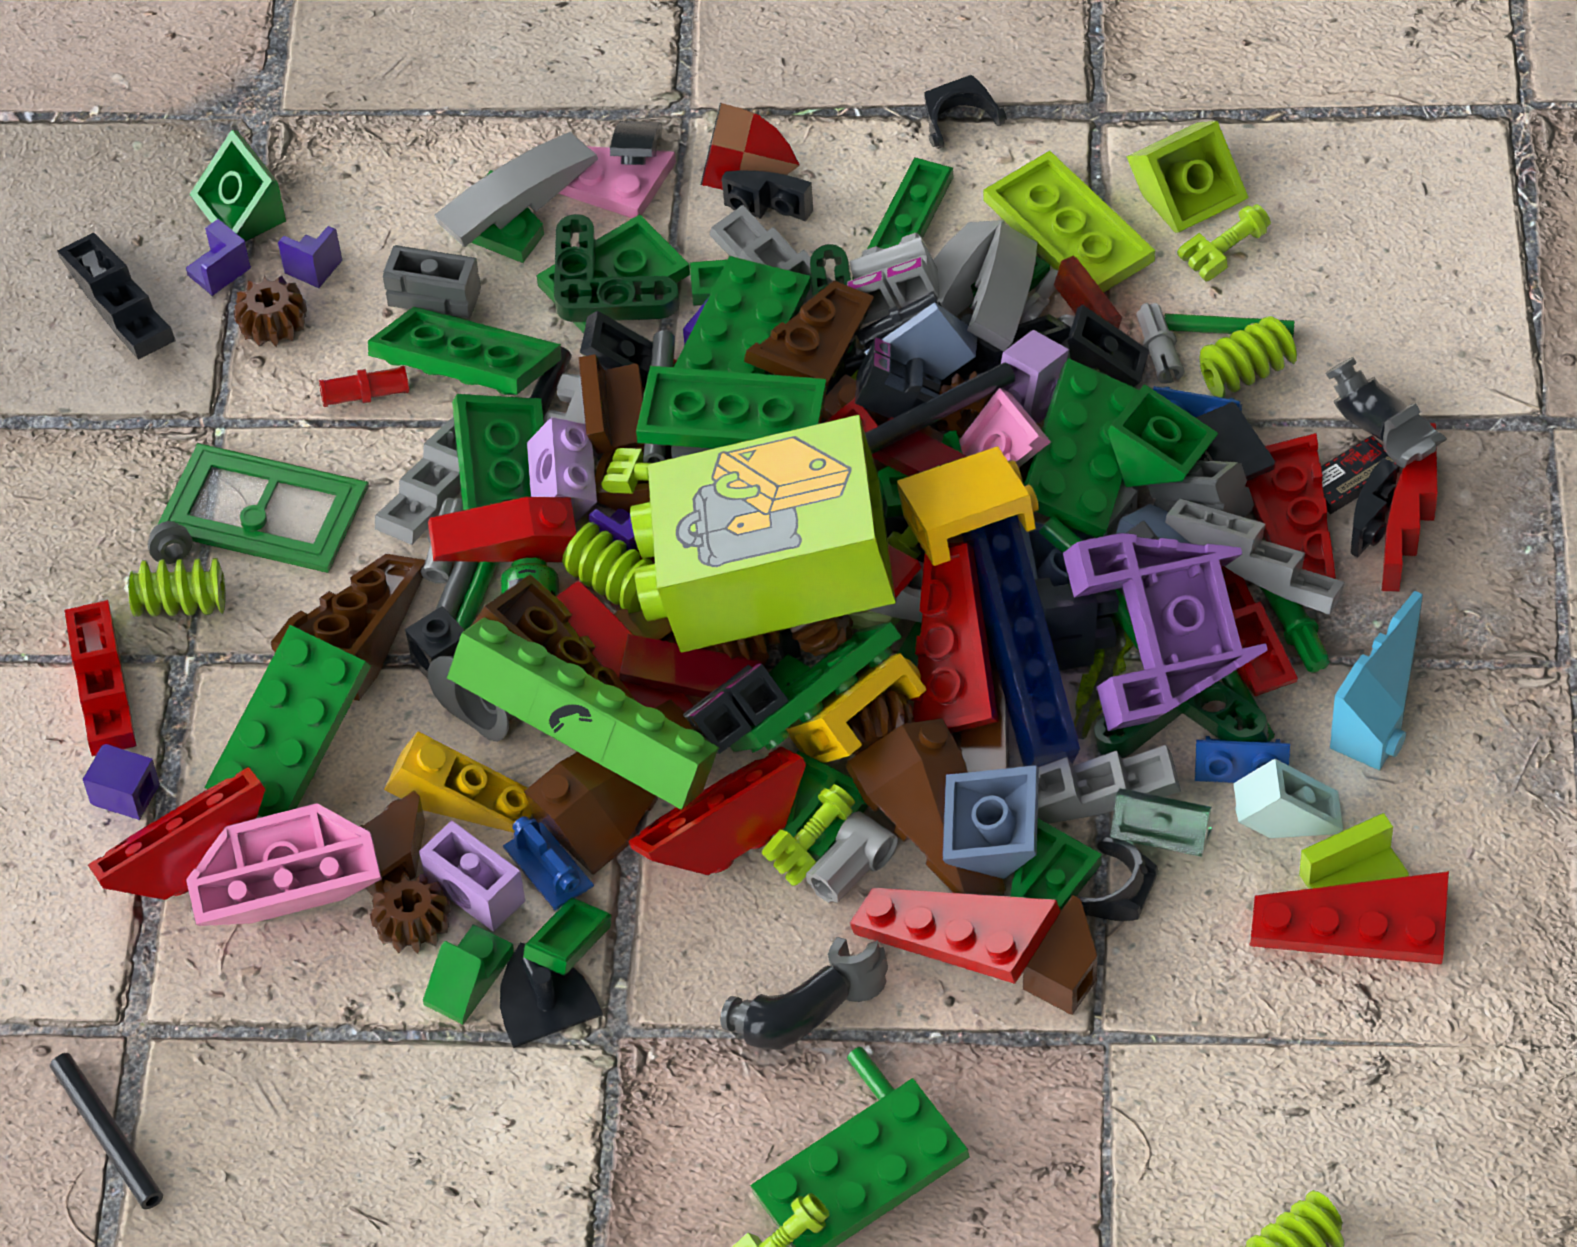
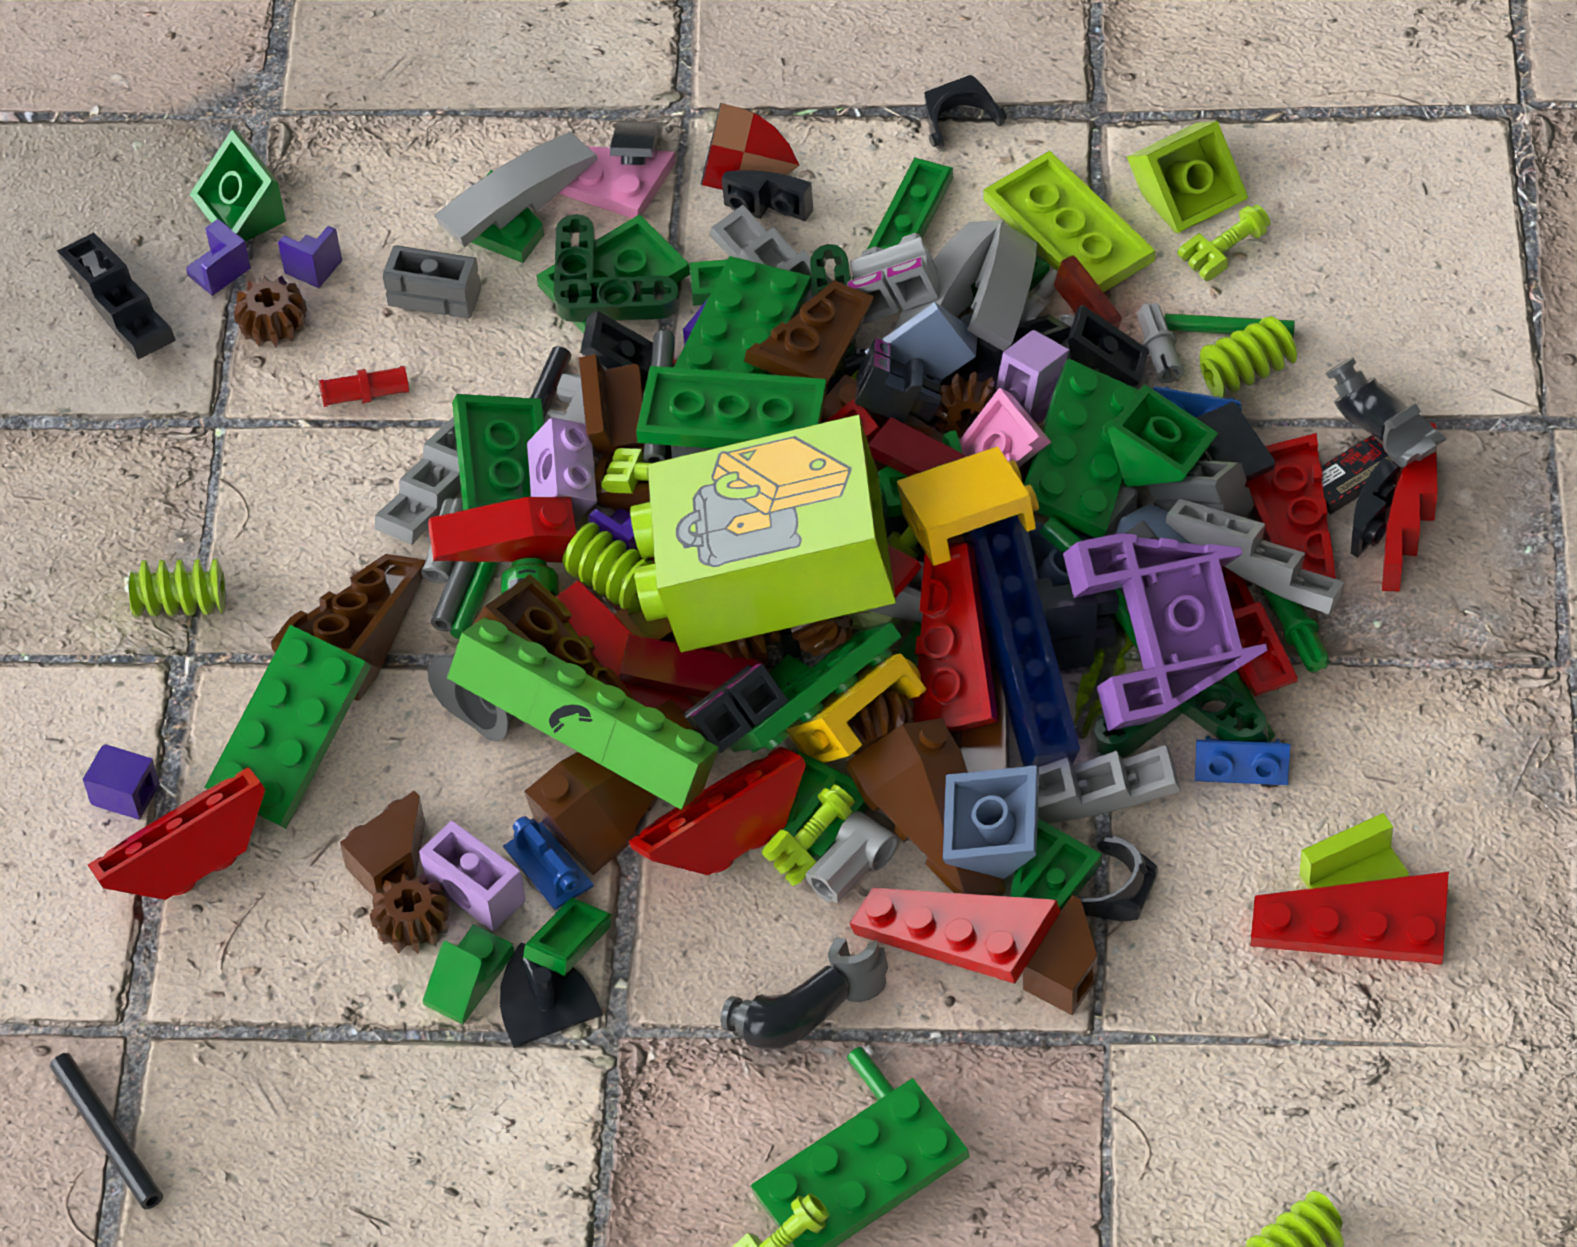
(100, 676): red slope -> none
(166, 534): dark grey plate -> none
(264, 507): green door -> none
(281, 867): bright pink wedge -> none
(433, 637): black brick -> none
(457, 785): yellow slope -> none
(464, 350): green plate -> none
(894, 320): black pin -> none
(940, 407): black piece -> none
(1161, 822): clear green panel -> none
(1286, 803): light aqua slope -> none
(1375, 692): medium azure wedge -> none

